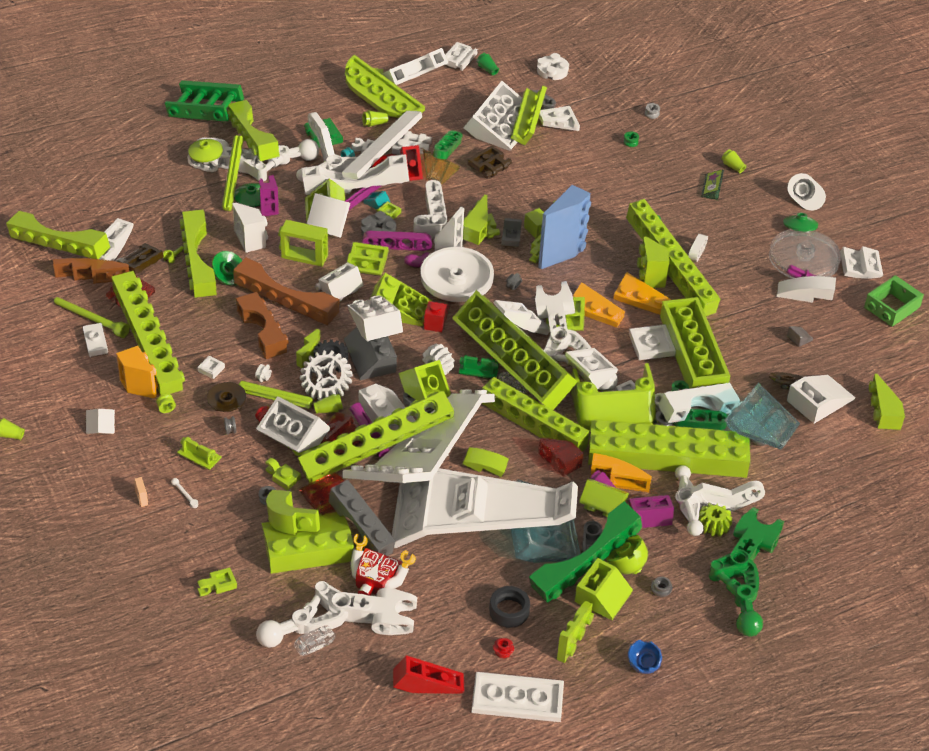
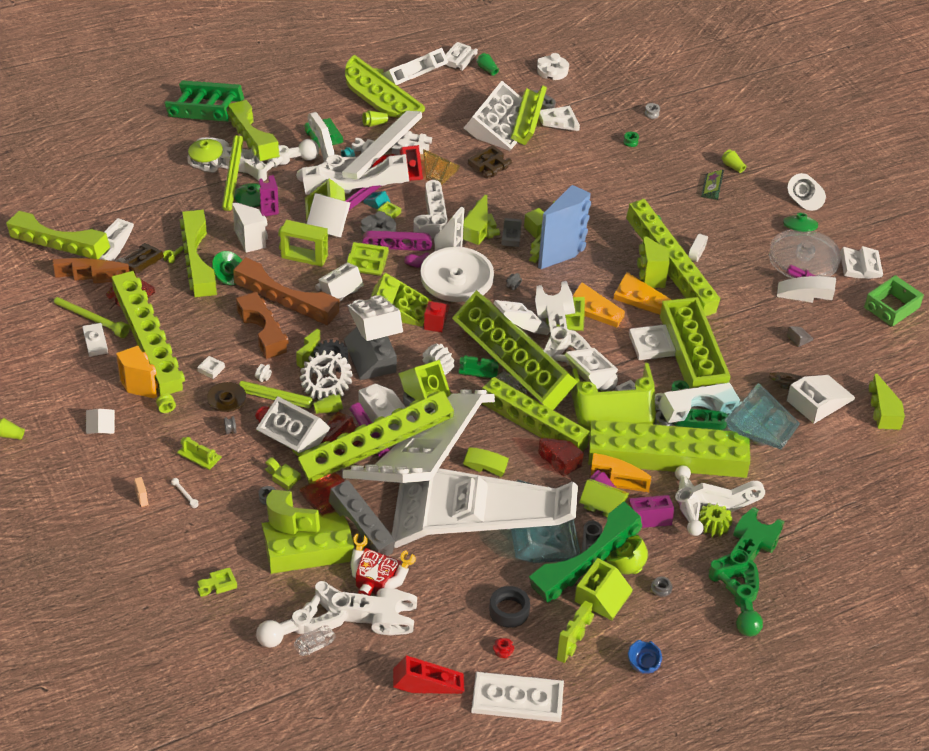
(447, 144): green beam -> none

